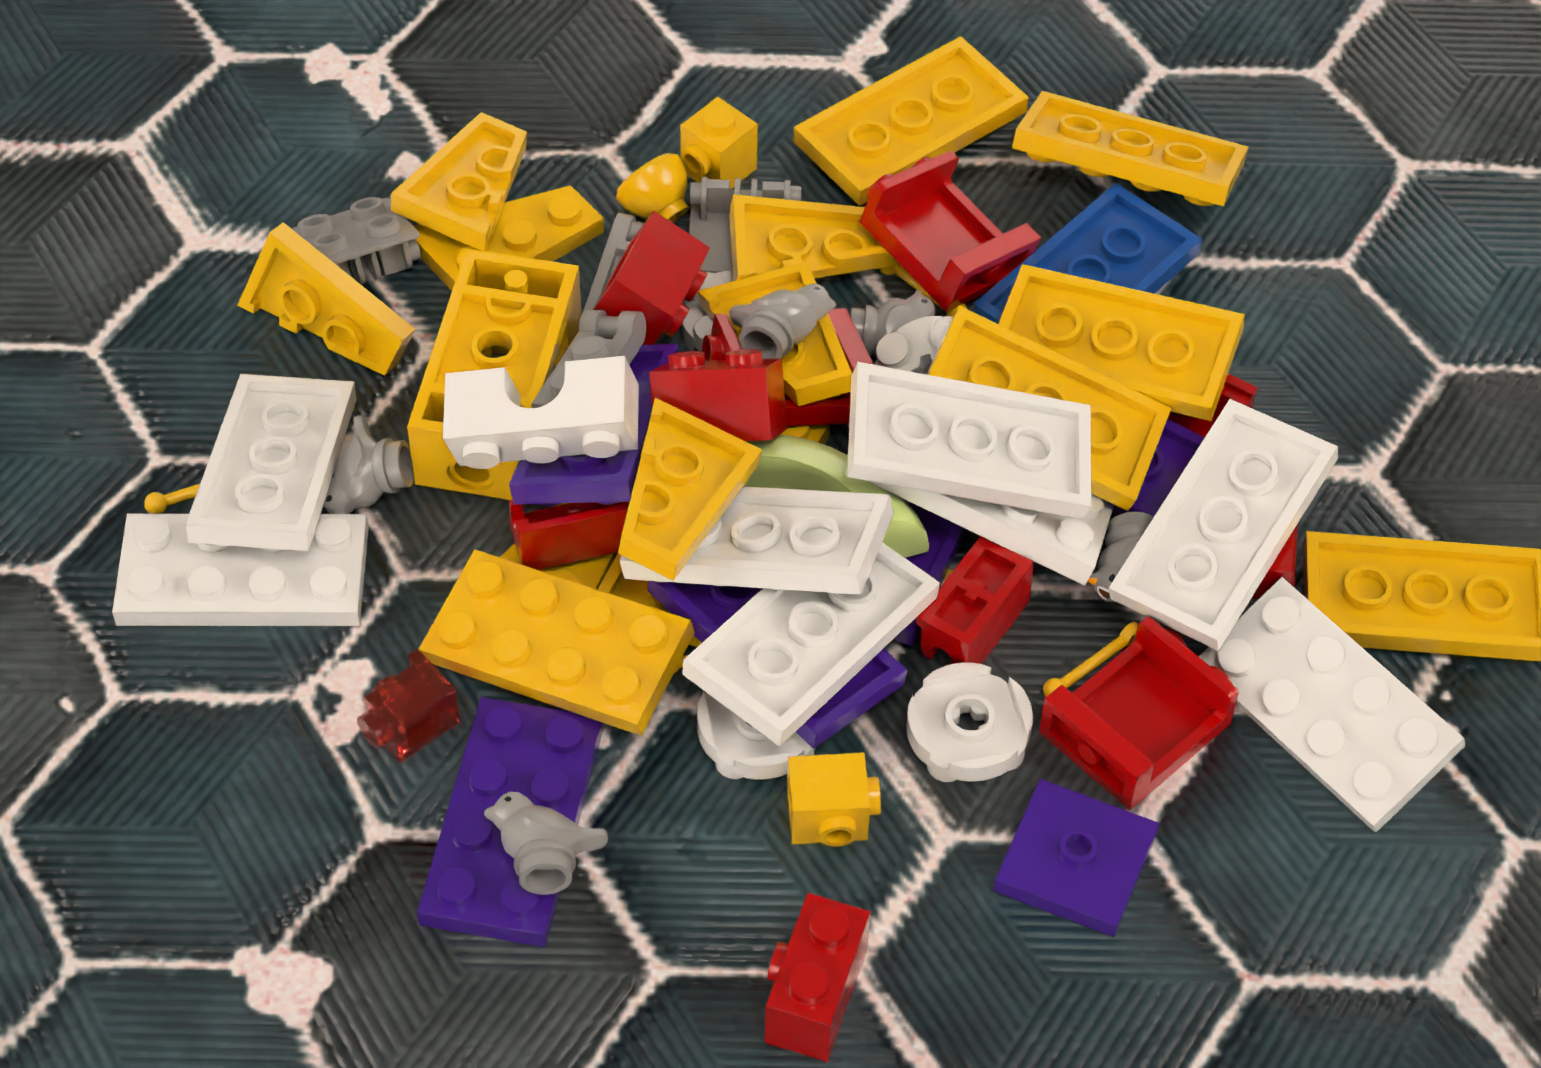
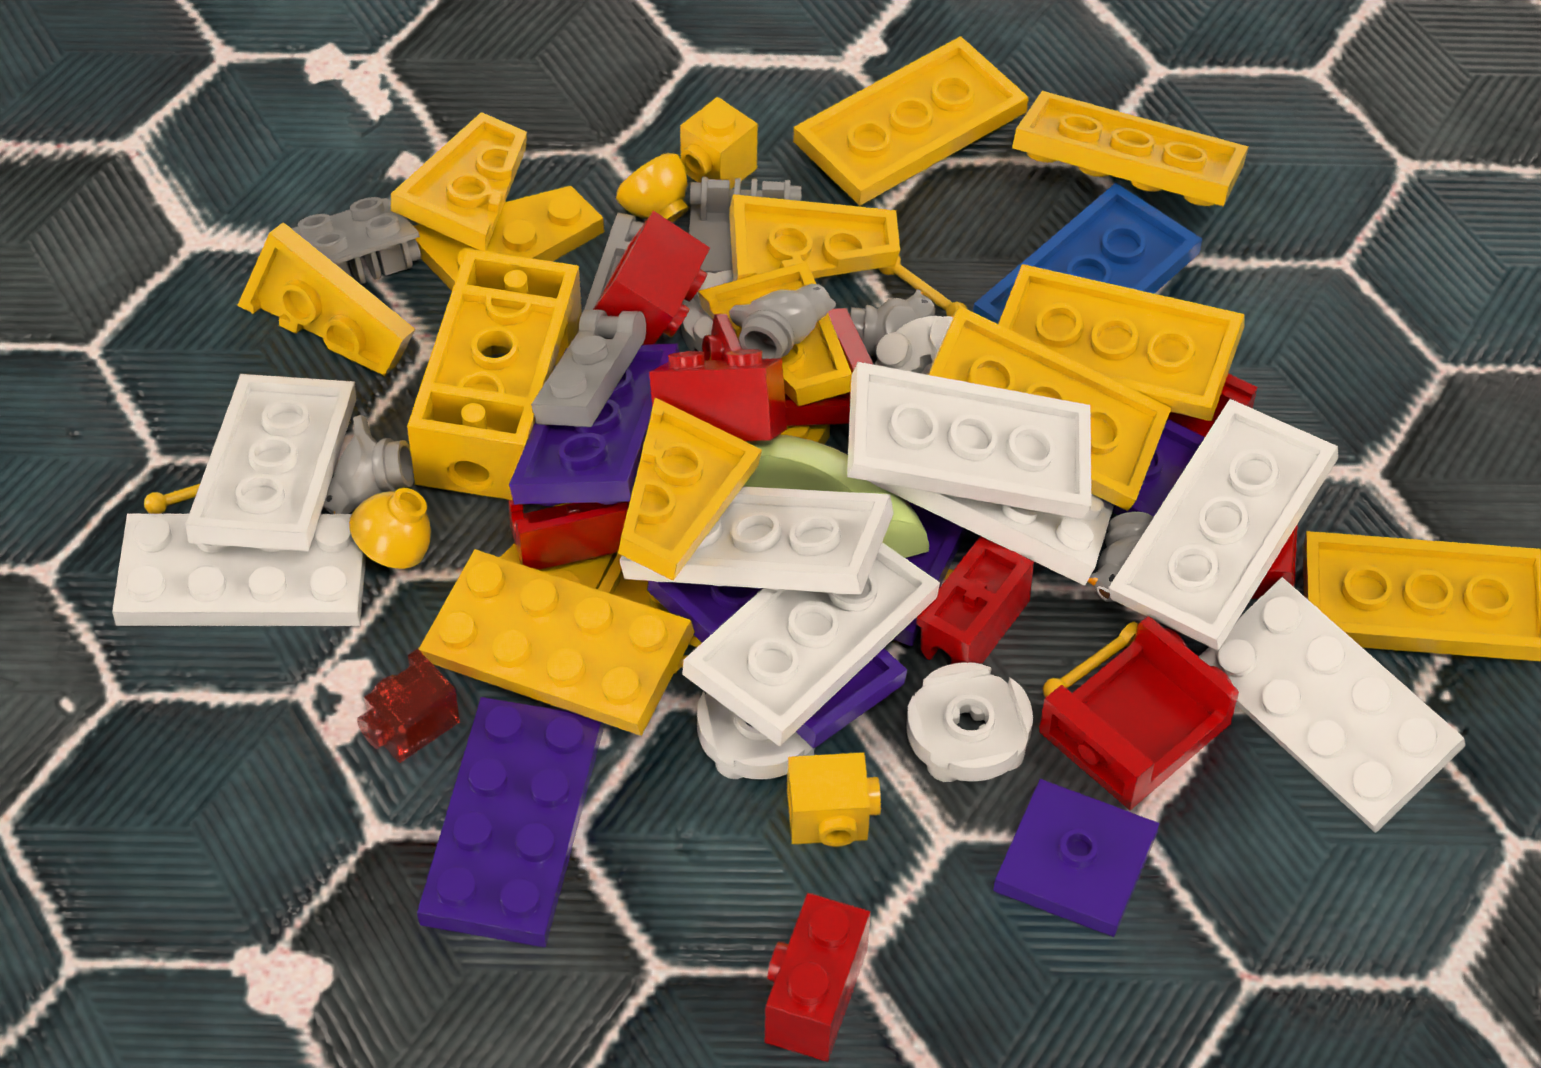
(392, 528): none -> yellow brick
(541, 842): light grey animal -> none
(589, 416): white arch -> none
(941, 233): red panel -> none

